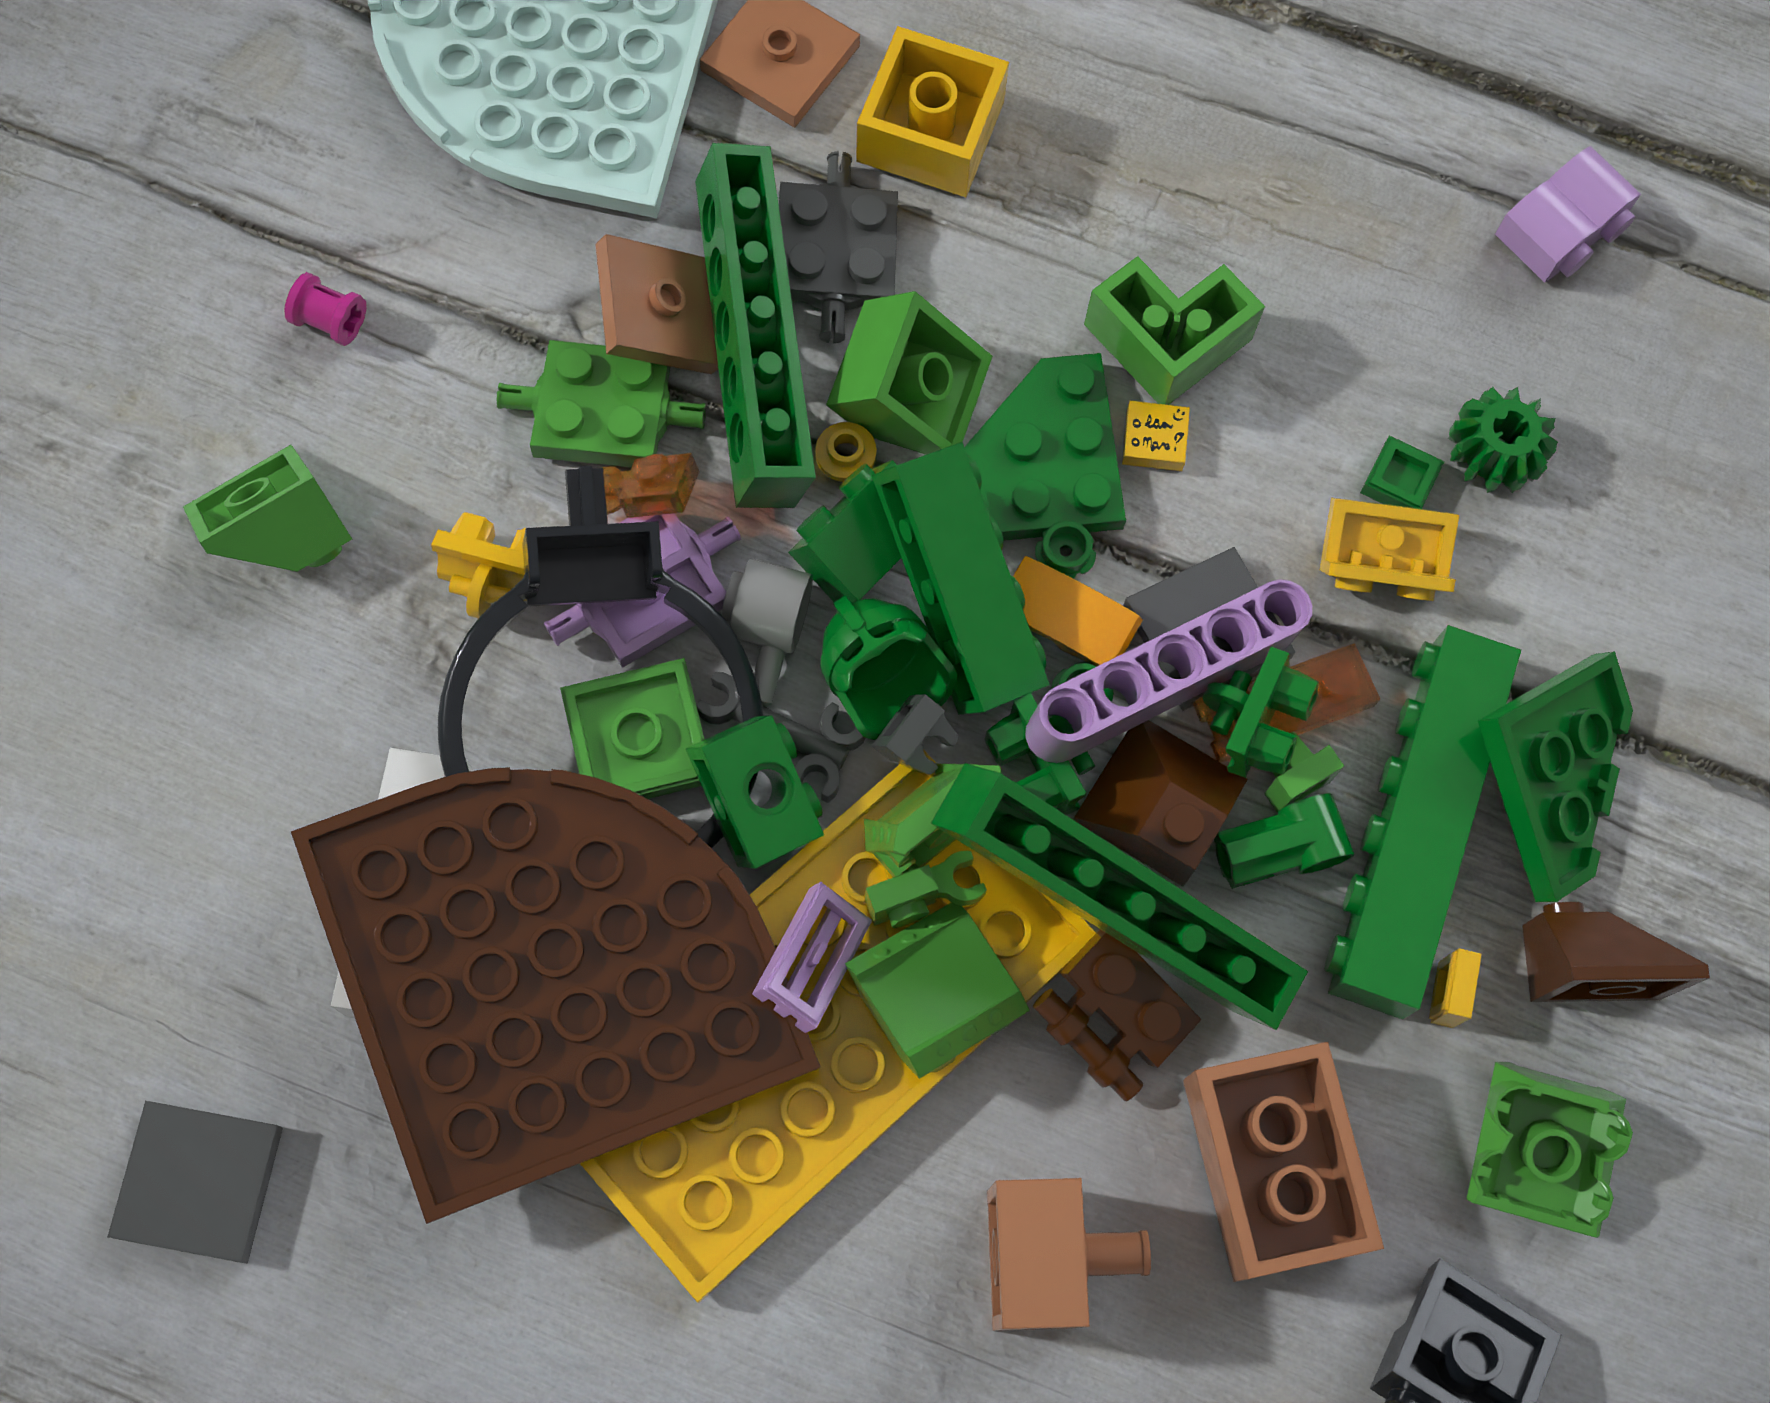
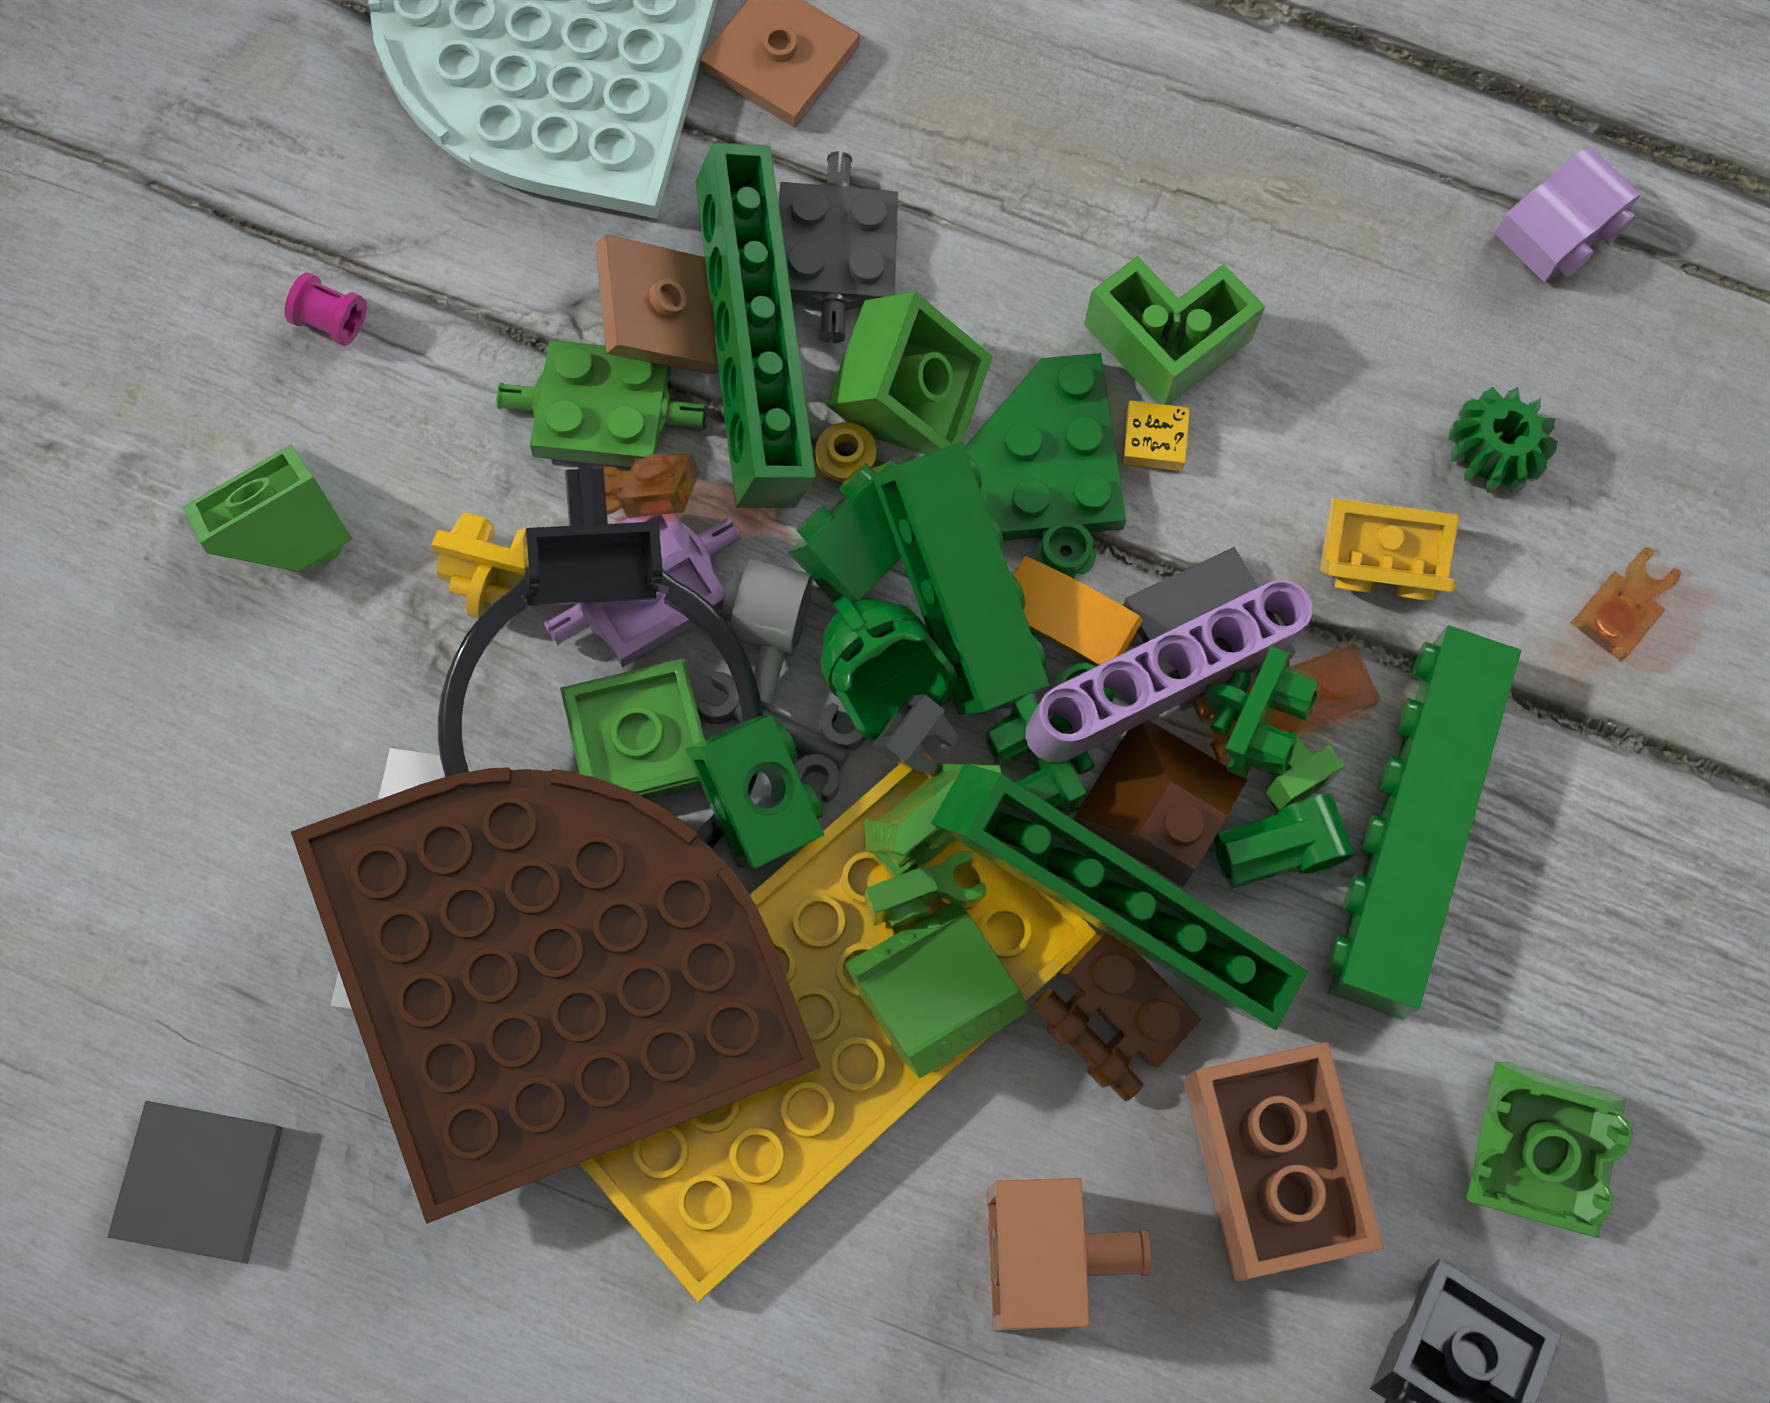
(787, 998): lavender tile -> none
(931, 111): yellow brick -> none
(1402, 475): green tile -> none
(1455, 988): yellow tile -> none
(1557, 770): green plate -> none
(1601, 958): reddish brown slope -> none
(1624, 607): none -> clear orange plate

